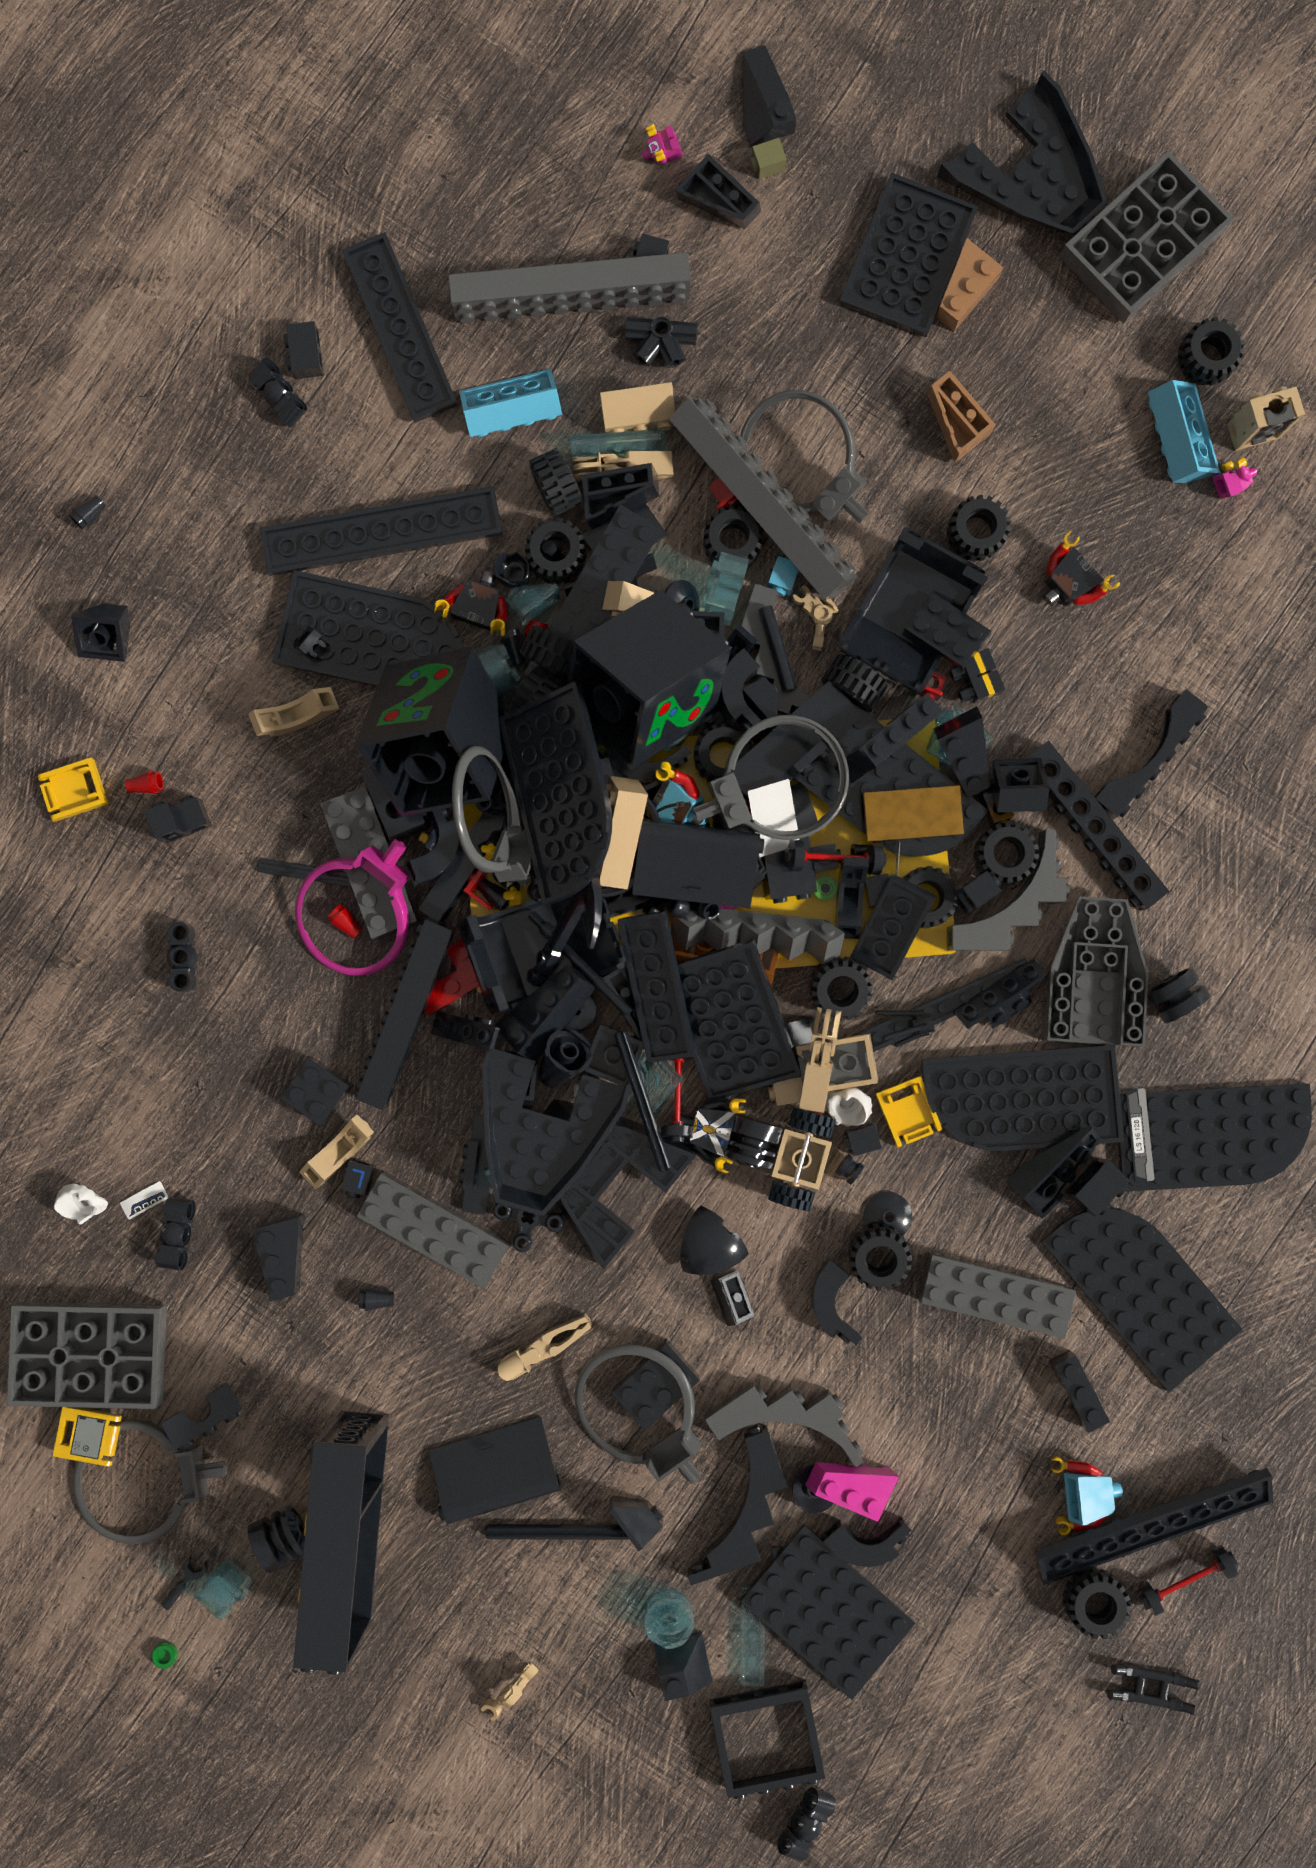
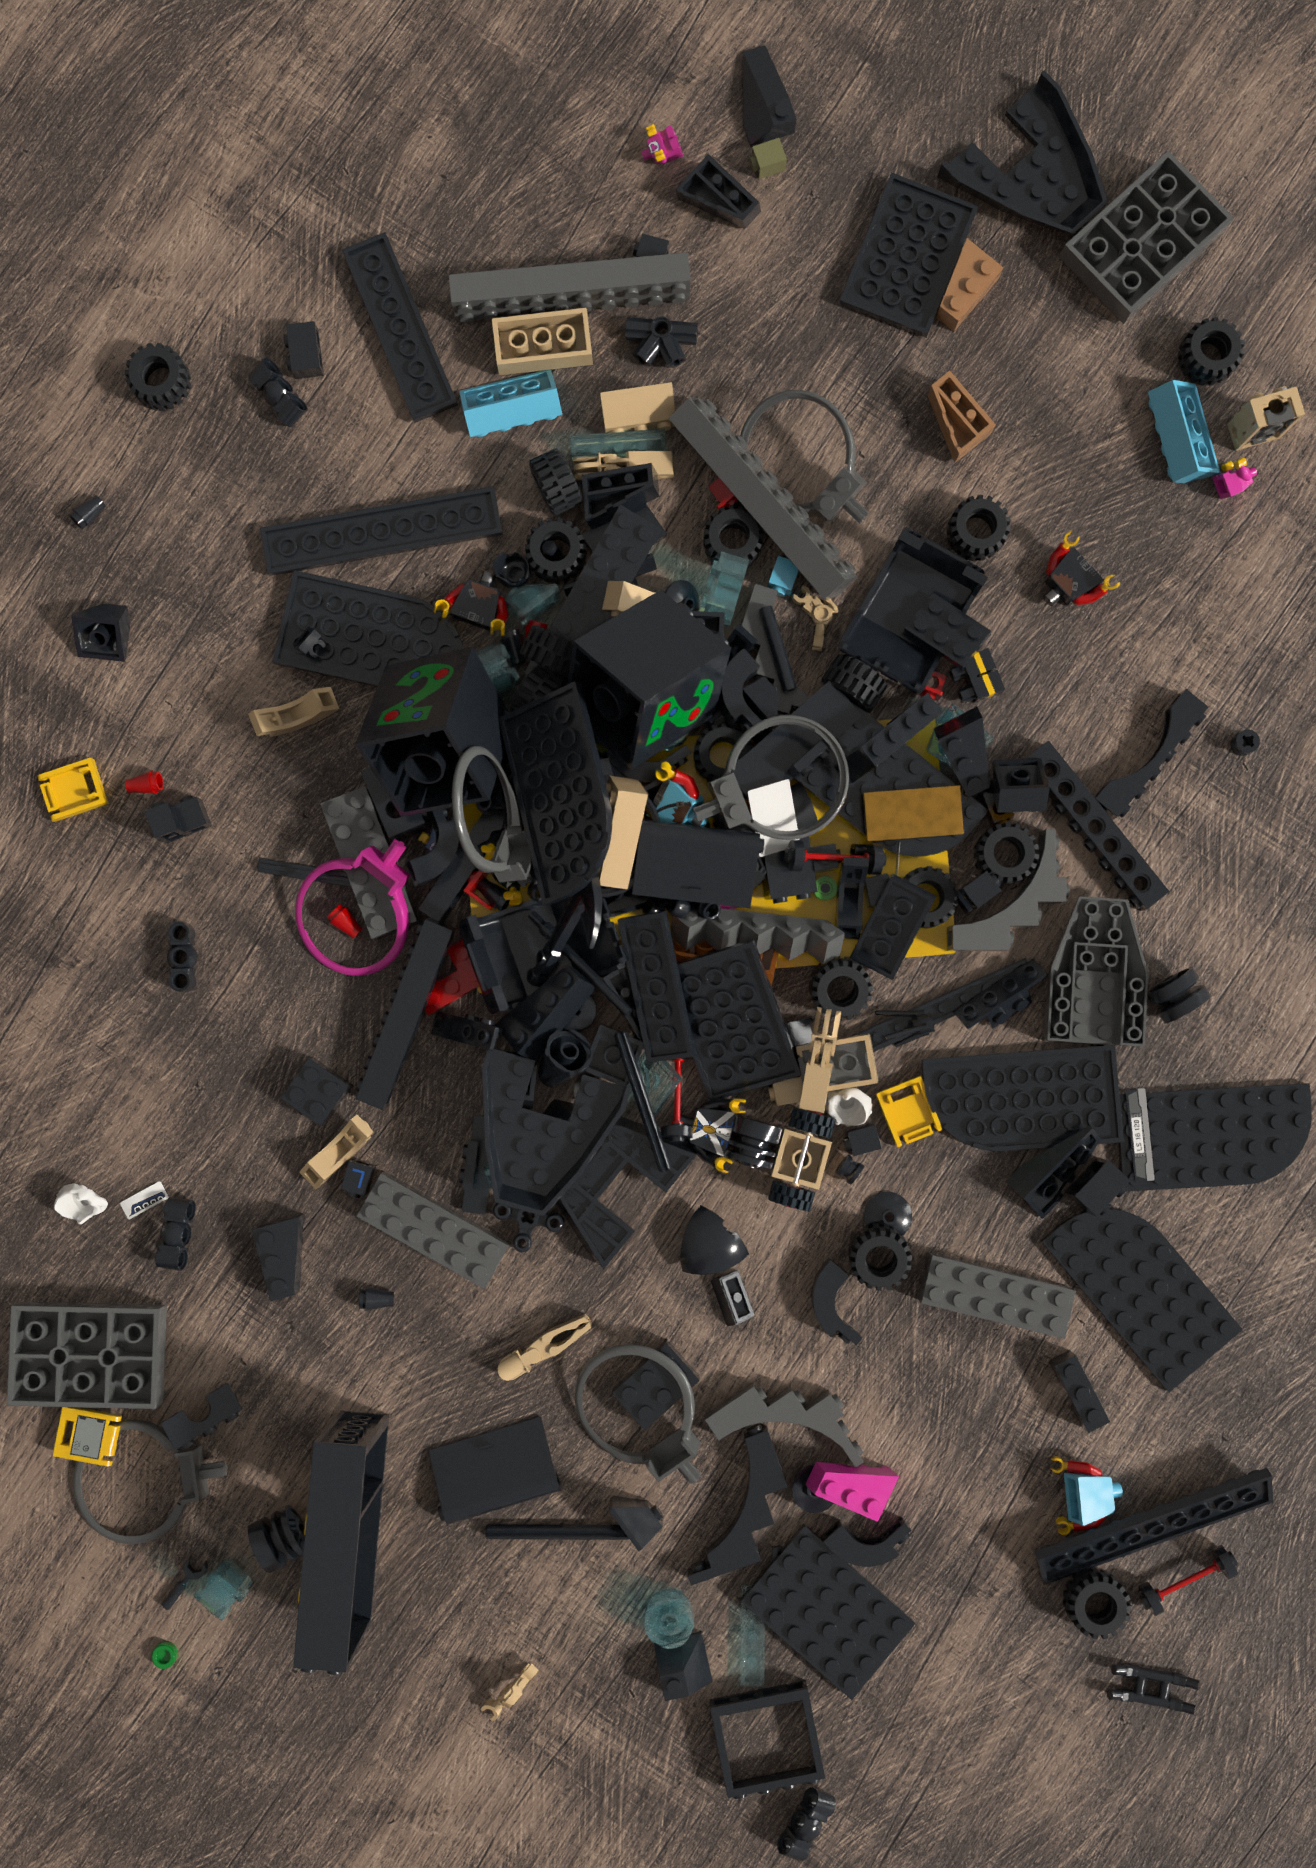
(145, 363): none -> black tyre
(542, 341): none -> tan brick
(1240, 745): none -> black wheel

